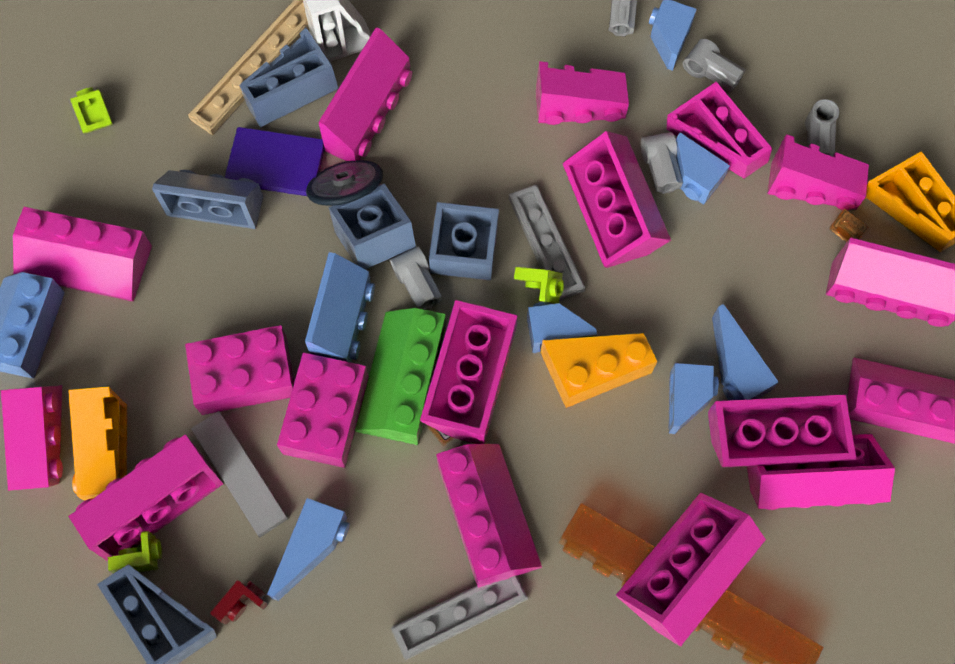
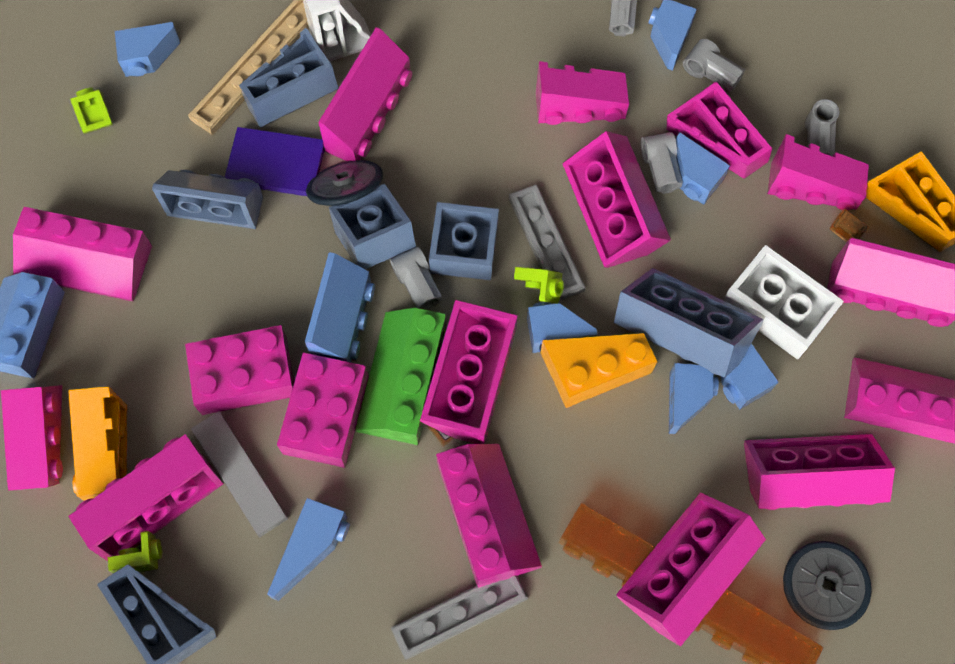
(145, 48): none -> medium blue slope
(233, 605): dark red bracket -> none
(687, 321): none -> sand blue slope
(781, 430): dark pink slope -> none
(786, 299): none -> white brick
(848, 594): none -> dark grey wheel

